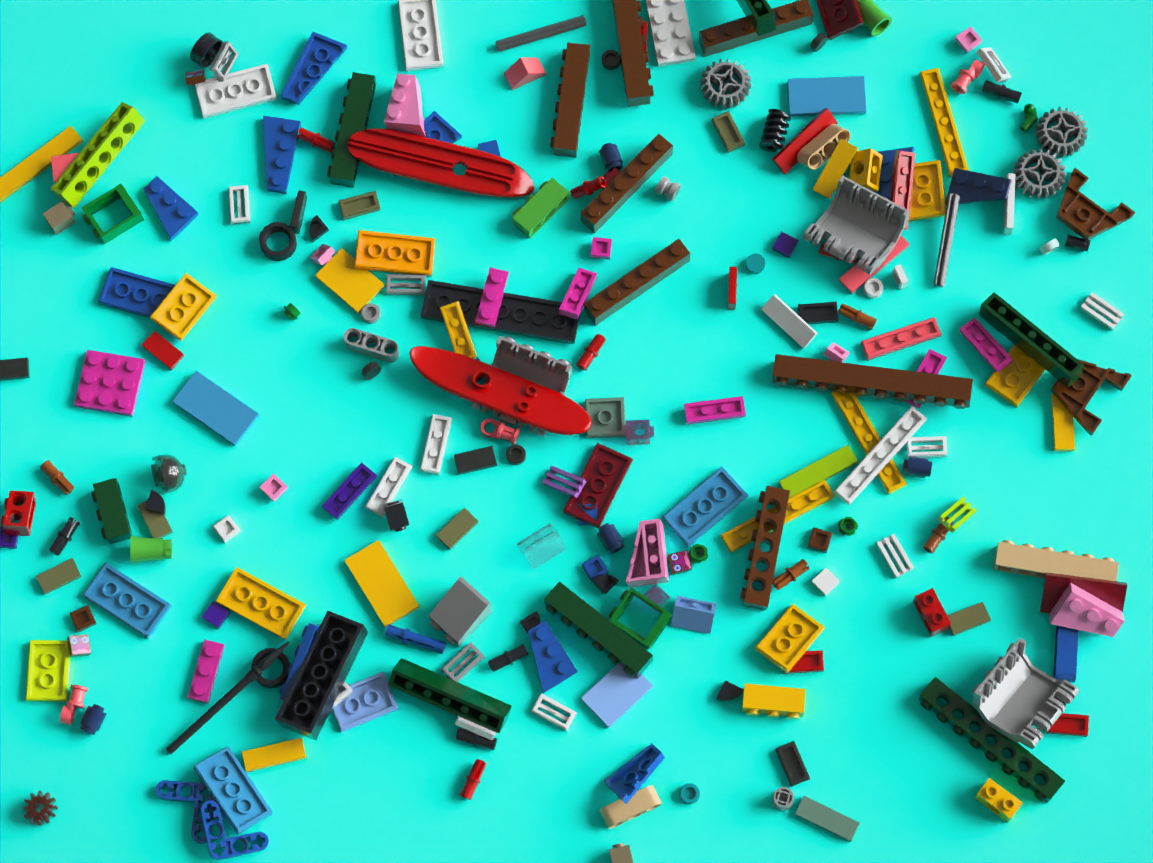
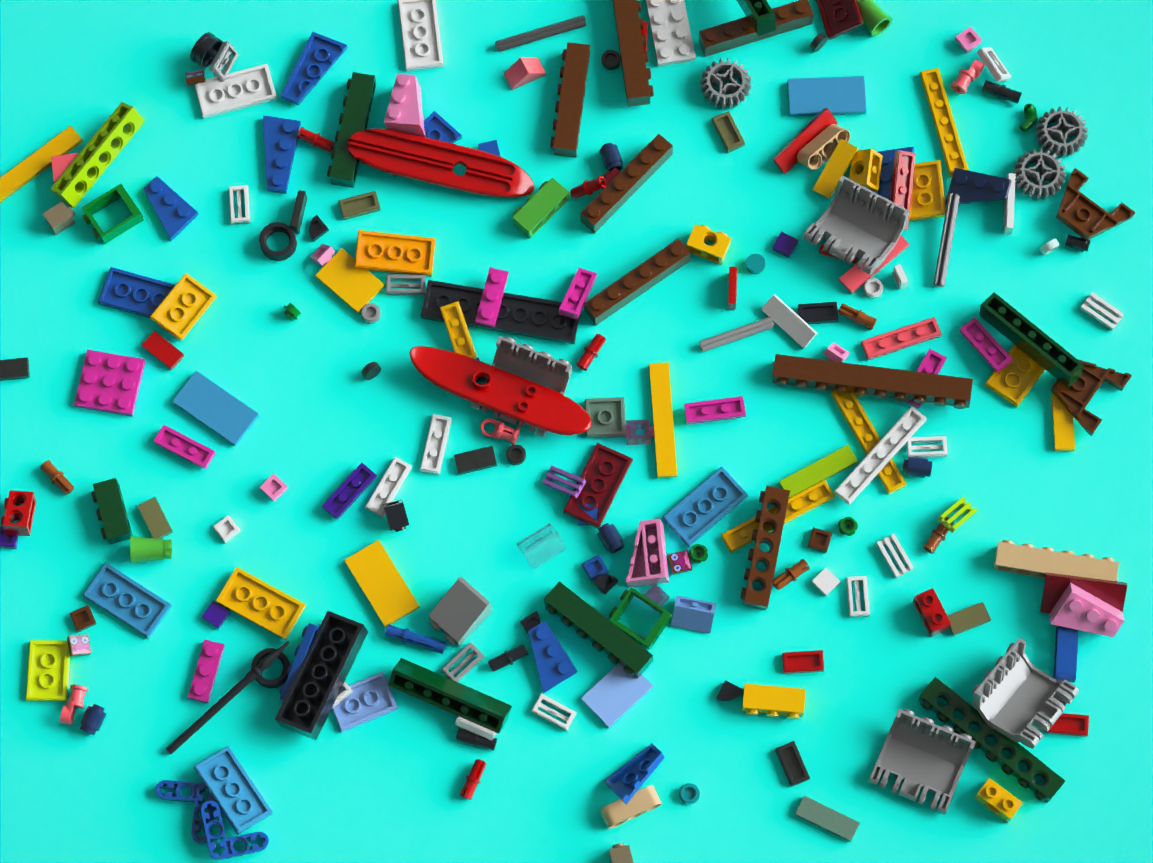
(44, 813): clear red gear -> none
(58, 576): olive tile -> none
(64, 536): black axle -> none
(156, 503): black tile -> none
(168, 473): clear smoke cylinder -> none
(184, 447): none -> dark pink plate
(274, 755): yellow tile -> none
(365, 338): light grey beam -> none
(457, 528): olive tile -> none
(601, 248): dark pink plate -> none
(663, 420): none -> yellow tile
(668, 188): light grey wheel -> none
(713, 252): none -> yellow brick
(736, 334): none -> light grey axle
(773, 130): black piece -> none
(783, 802): light grey wheel -> none
(789, 638): yellow tile -> none
(858, 613): none -> white tile
(923, 758): none -> light grey hinge

